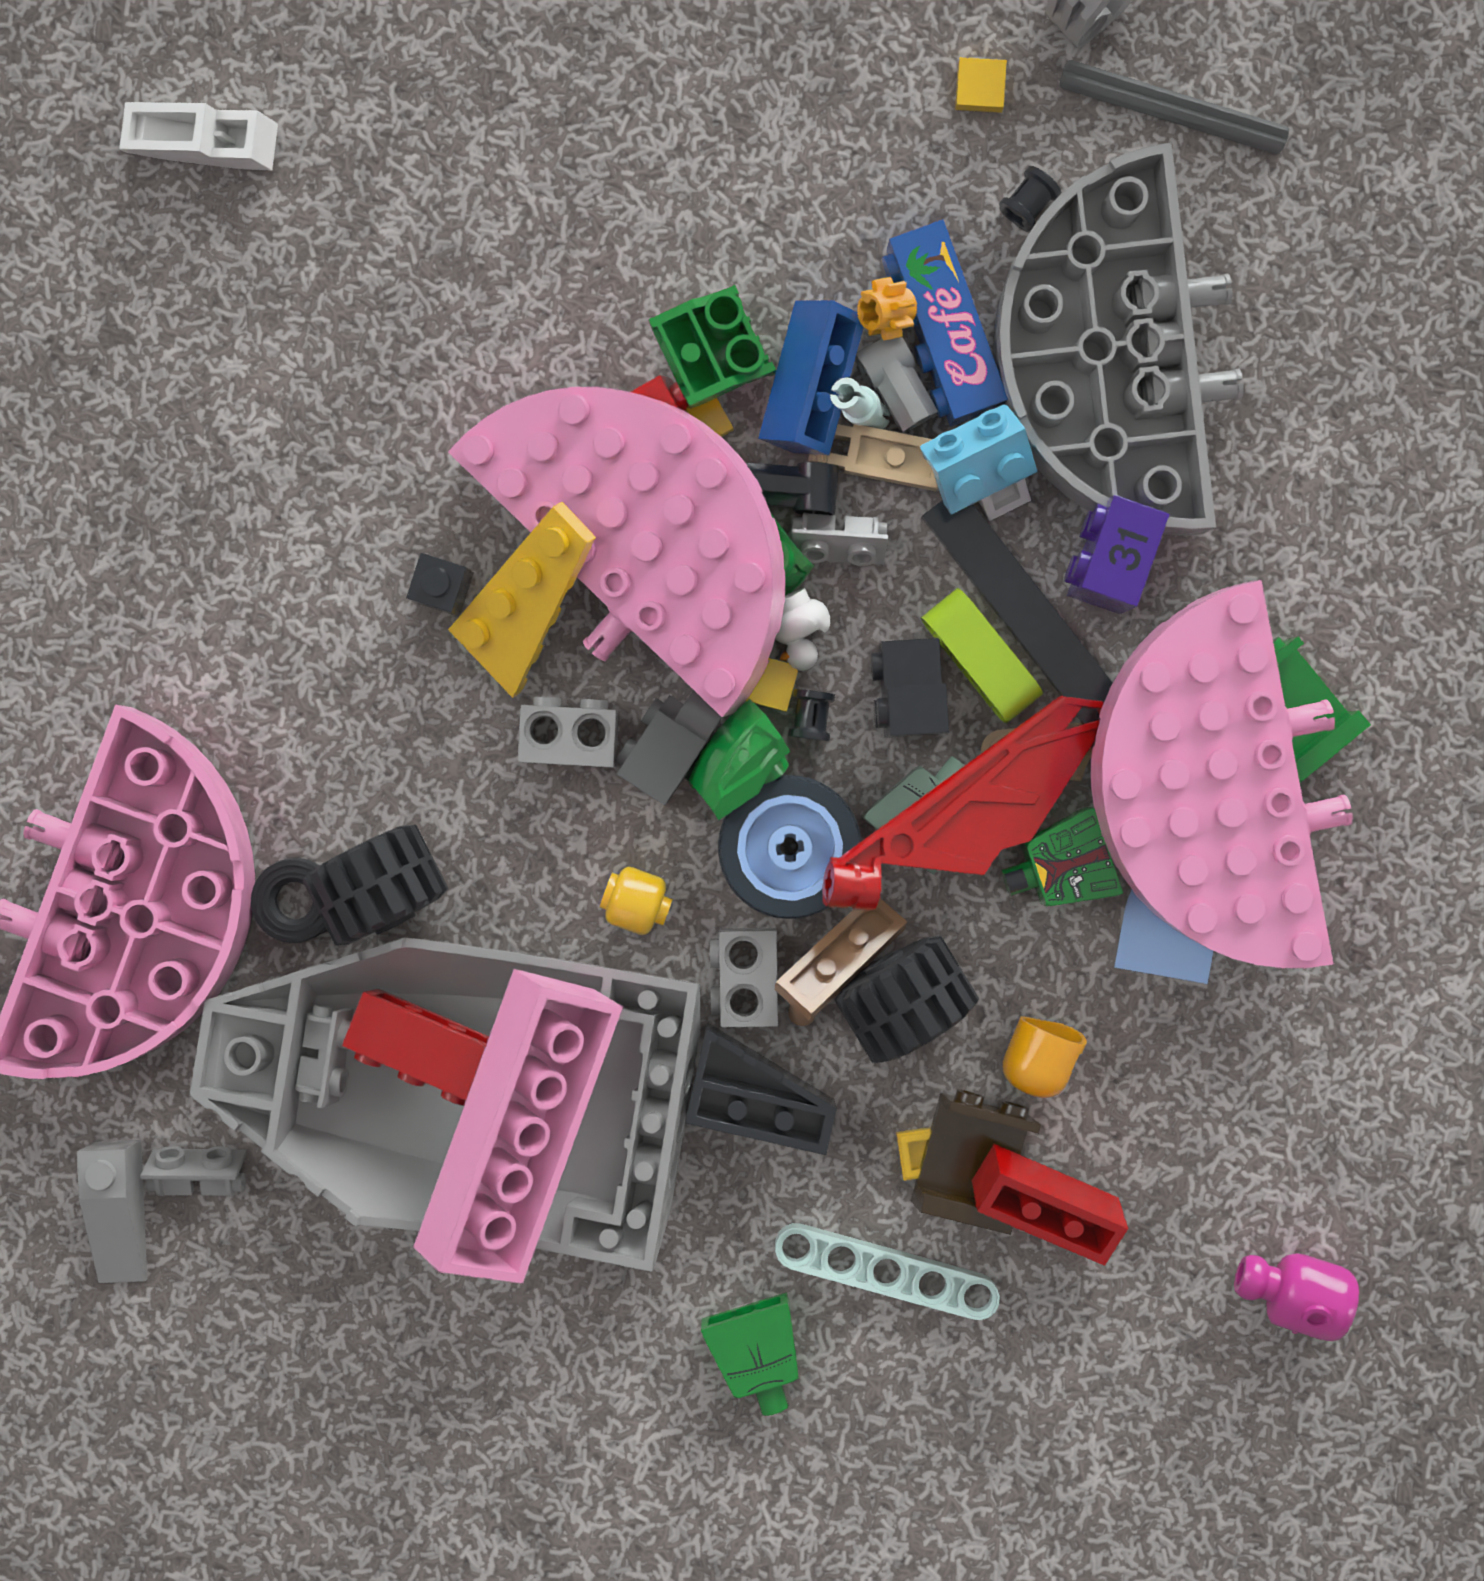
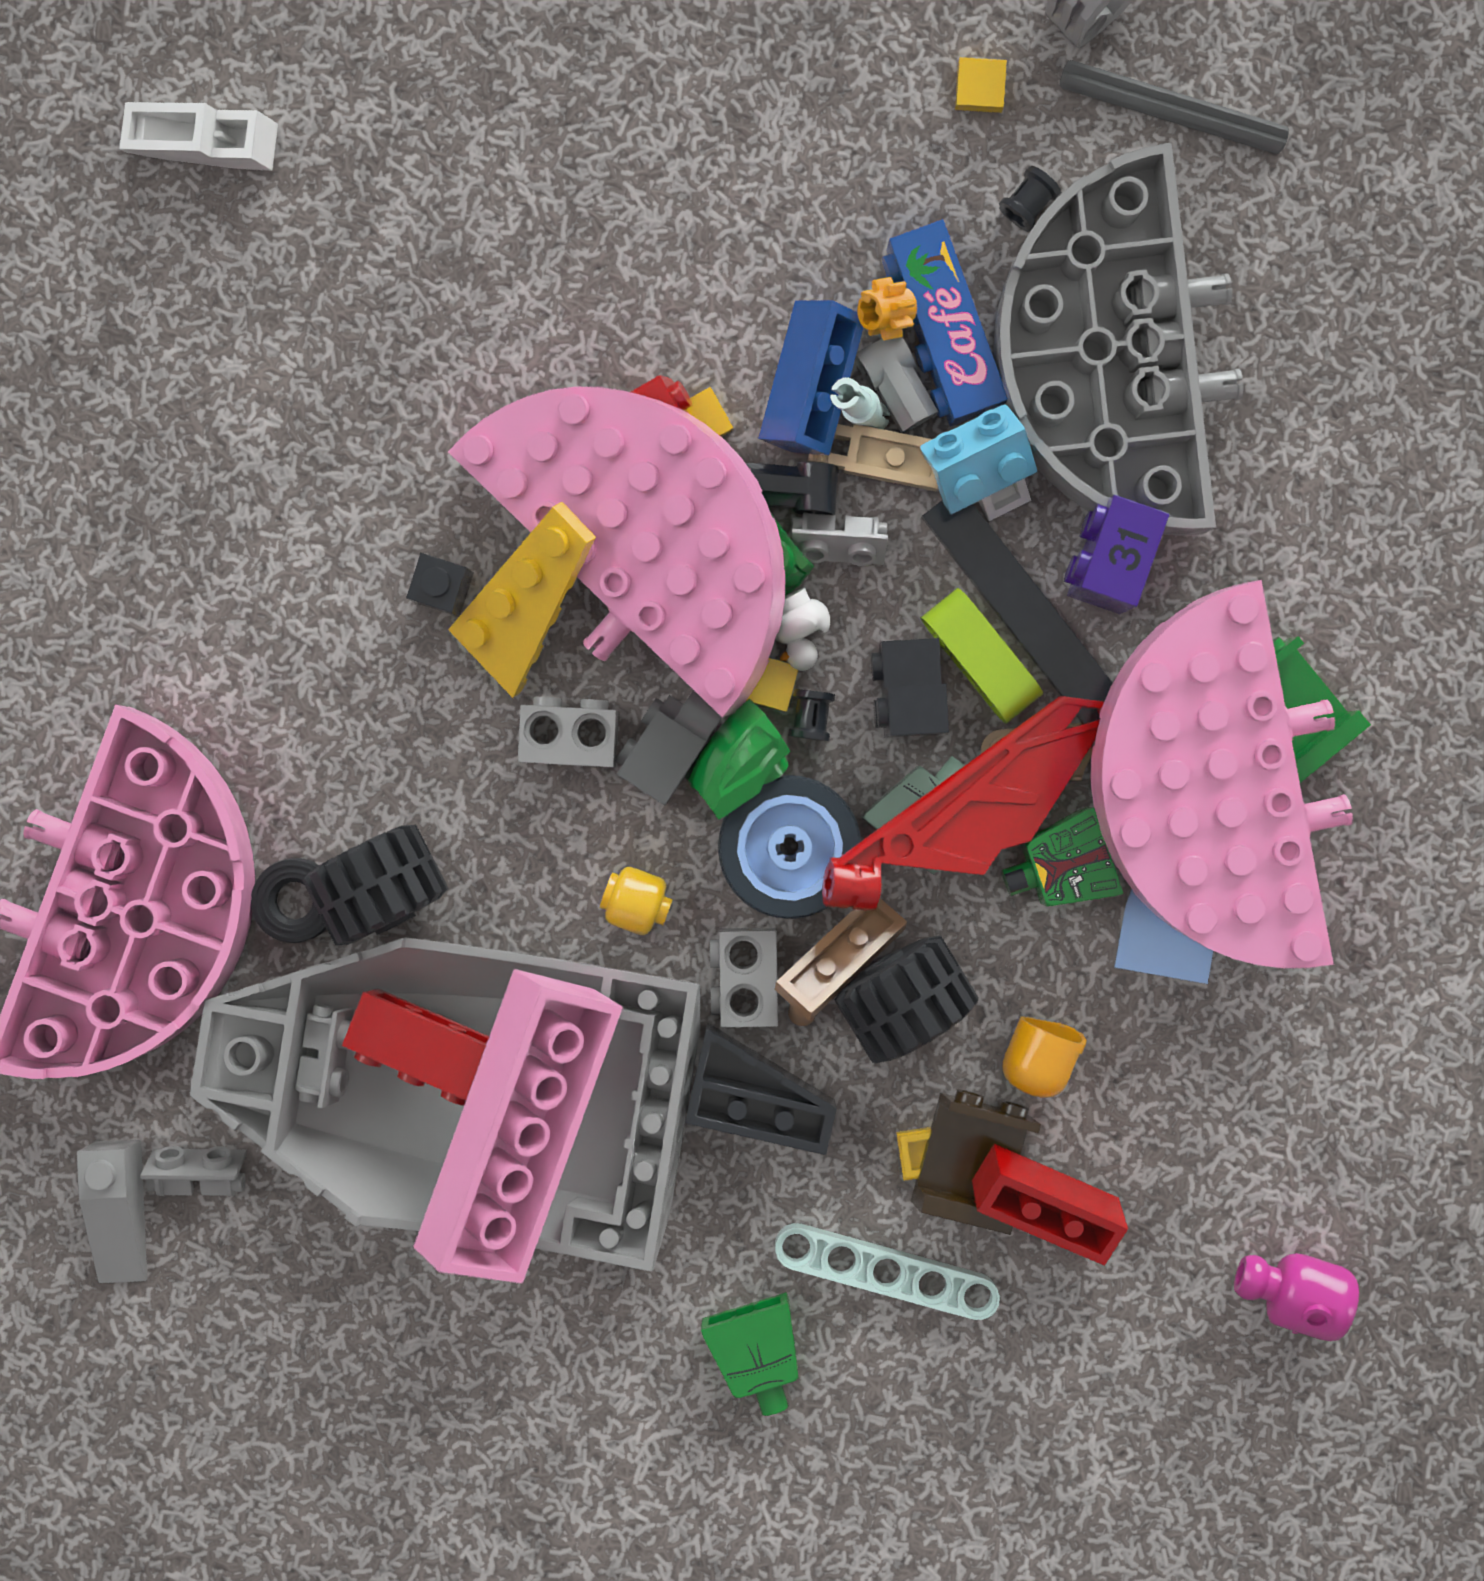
(711, 346): green slope -> none

